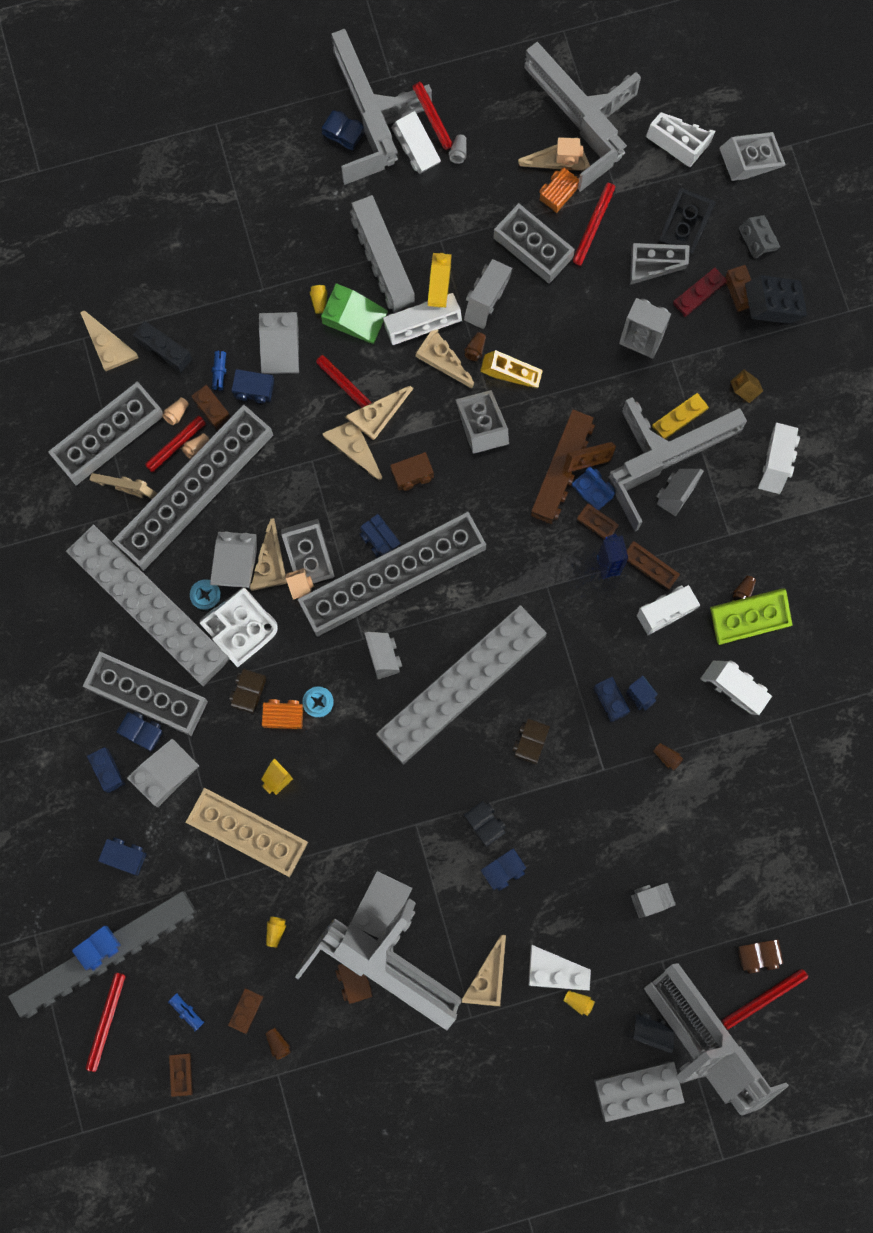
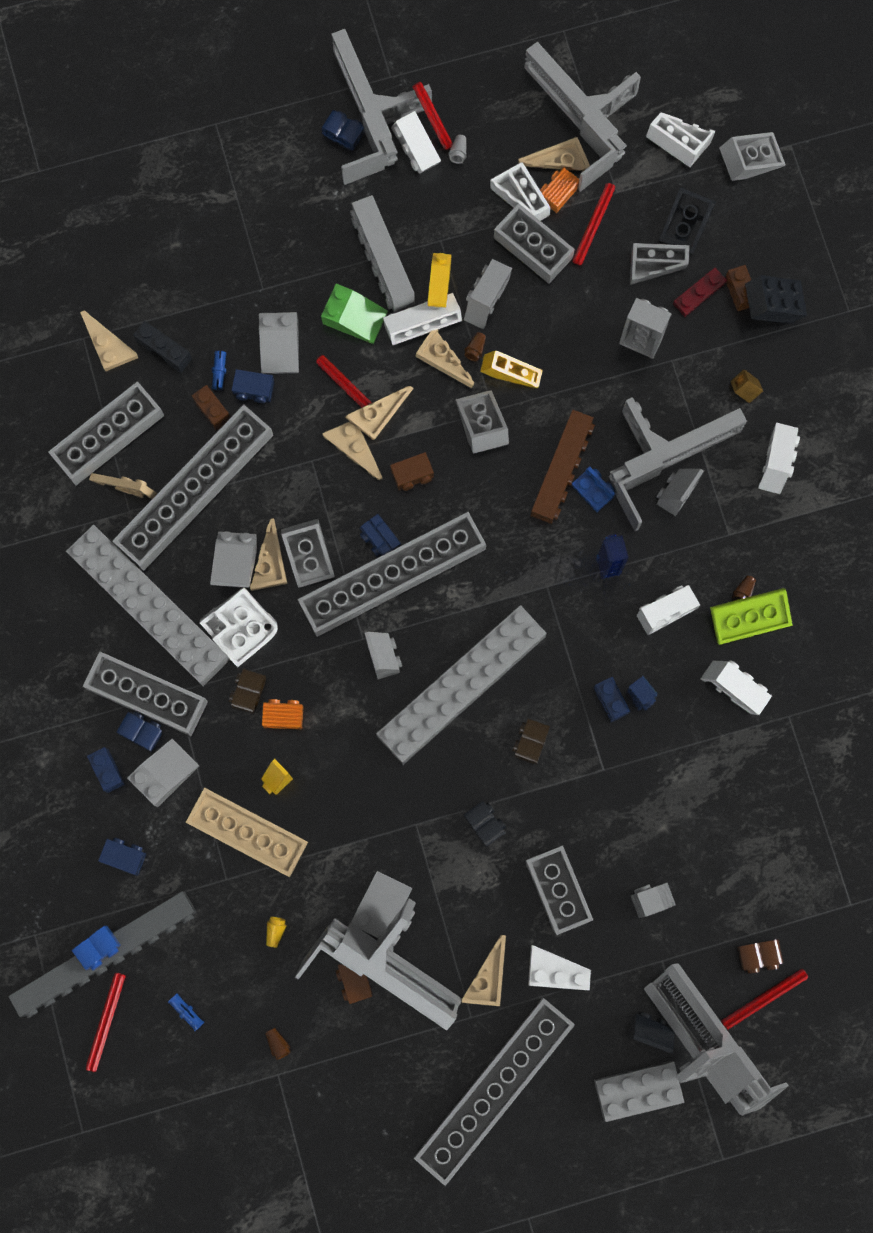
(175, 411): light nougat cone -> none
(175, 443): red axle -> none
(180, 1075): reddish brown plate -> none
(193, 446): light nougat cone -> none
(195, 594): medium azure gear -> none
(245, 1011): reddish brown plate -> none
(299, 583): light nougat brick -> none
(317, 692): medium azure gear -> none
(319, 298): yellow cone -> none
(493, 1091): none -> light grey brick
(504, 869): dark blue brick -> none
(518, 187): none -> white wedge
(559, 890): none -> light grey brick
(569, 151): light nougat brick -> none
(581, 1003): yellow cone -> none
(589, 456): reddish brown plate -> none
(597, 521): reddish brown plate -> none
(651, 566): reddish brown plate -> none
(668, 756): reddish brown cone -> none
(680, 416): yellow plate -> none
(759, 236): dark grey bracket -> none

